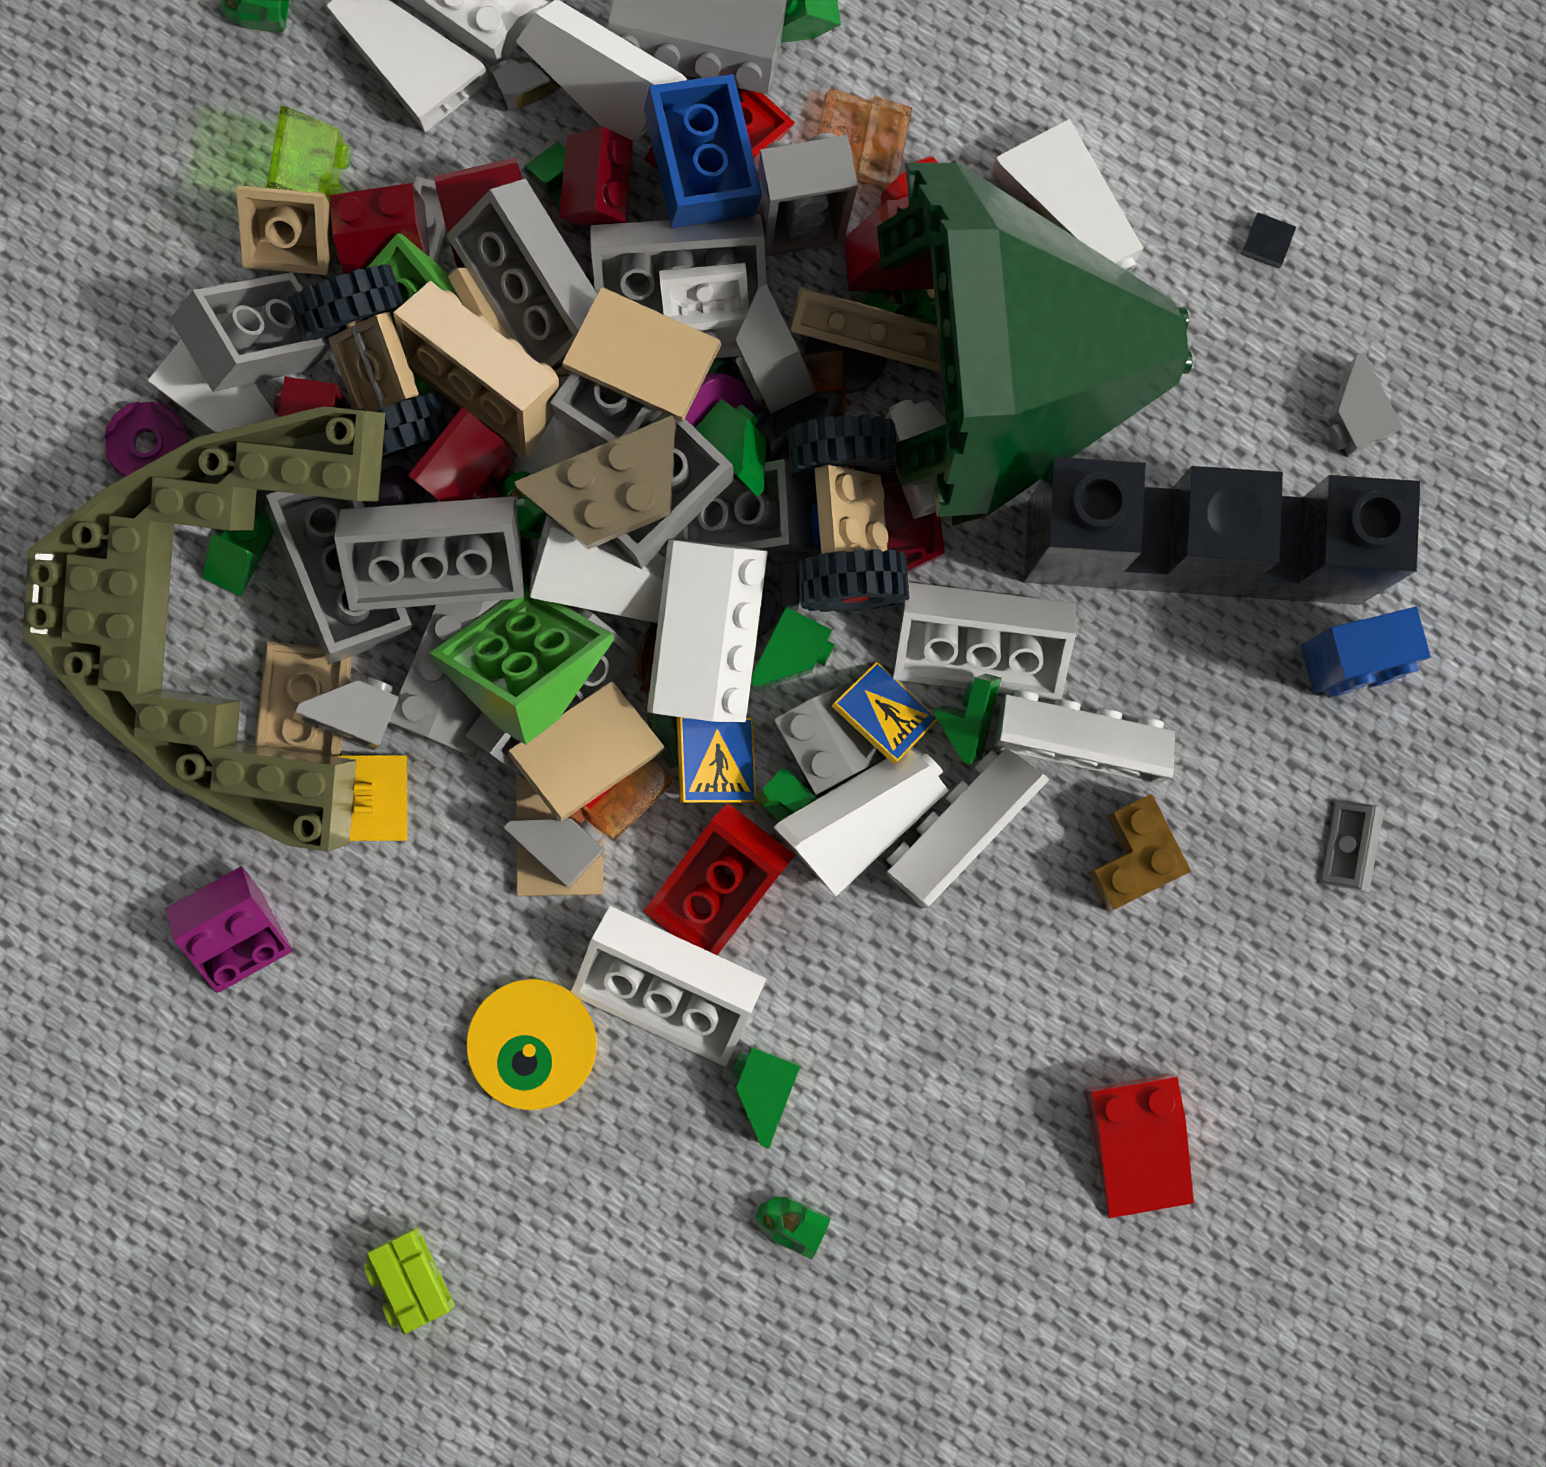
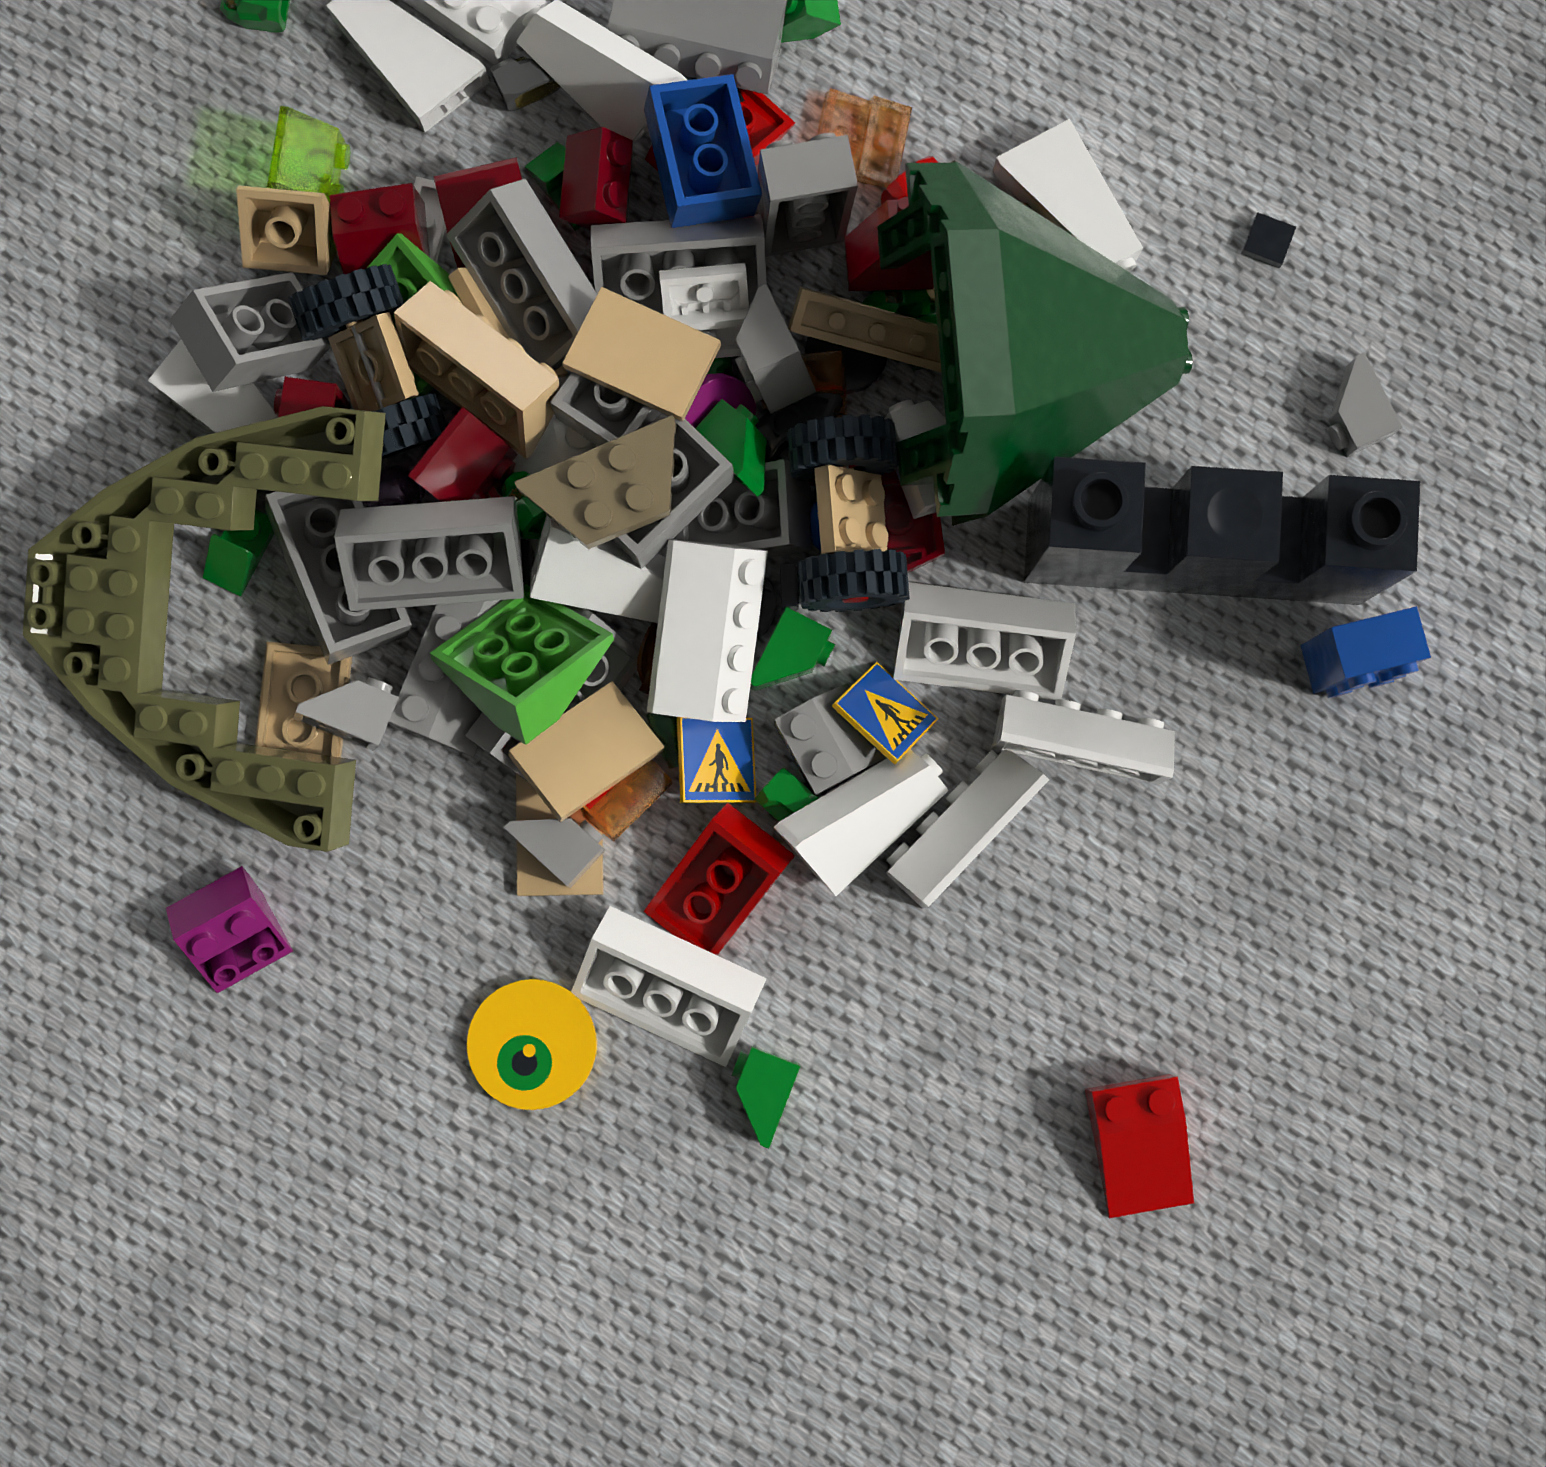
(131, 423): magenta tile -> none
(379, 798): yellow piece -> none
(408, 1281): lime brick -> none
(793, 1224): green rock -> none
(970, 728): green slope -> none
(1149, 857): pearl gold brick -> none
(1352, 845): light grey slope -> none

